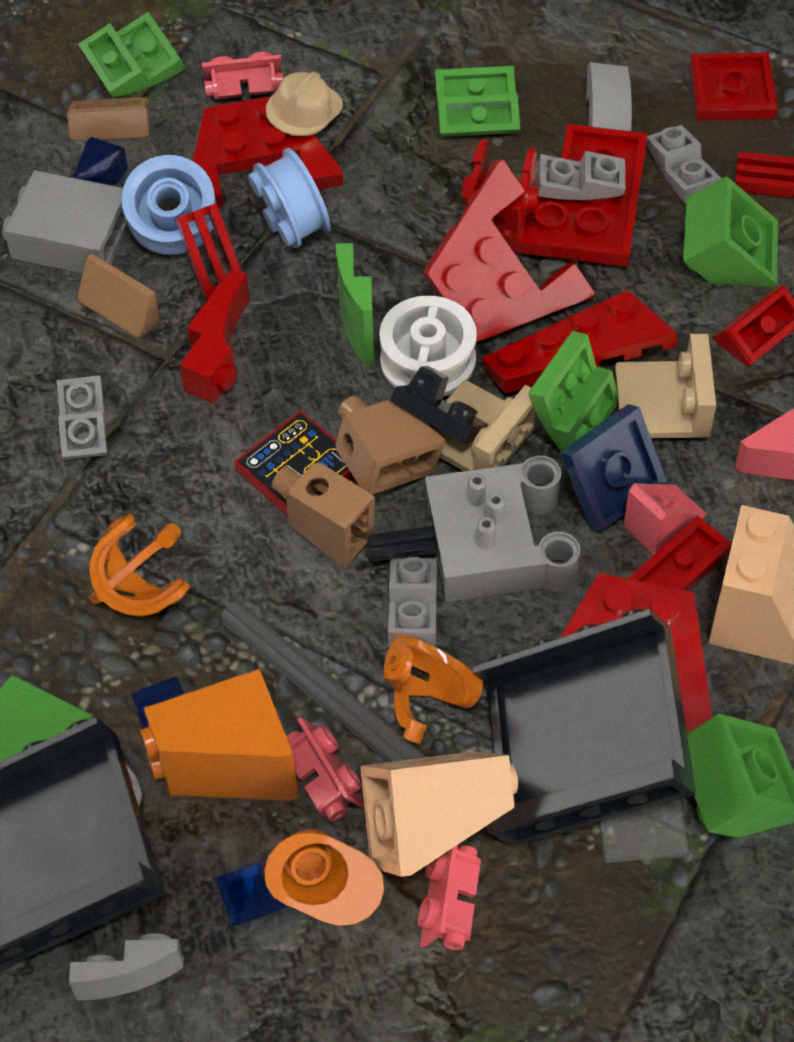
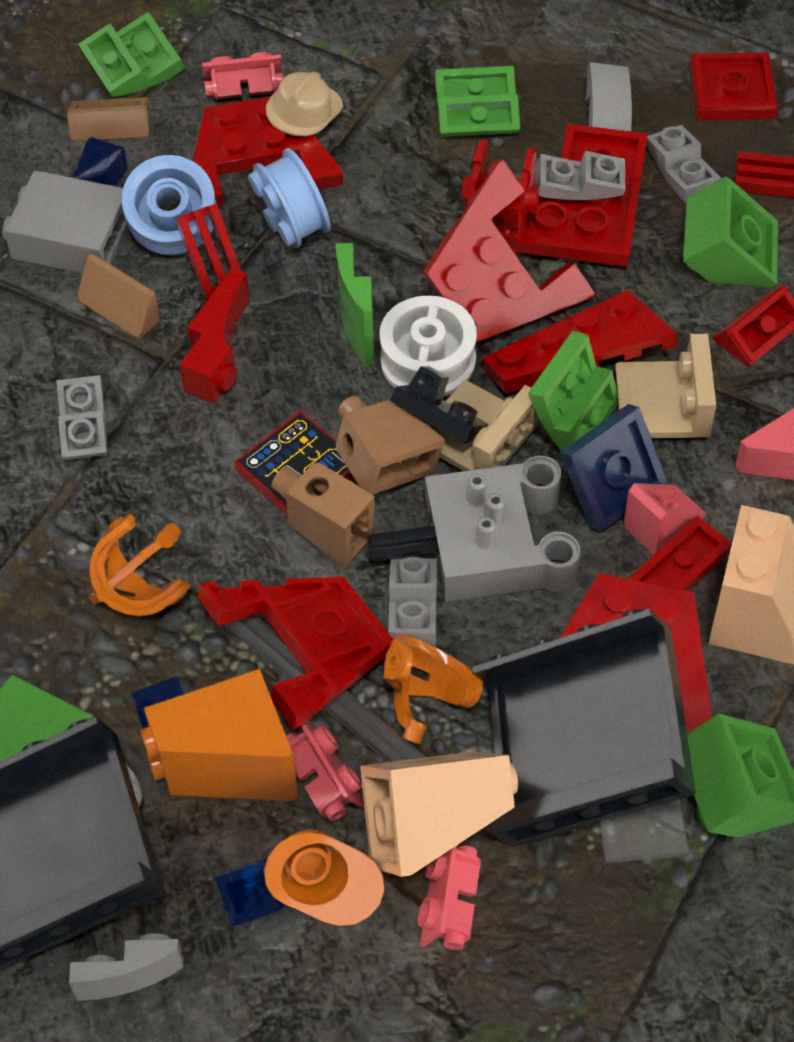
(322, 627): none -> red wing

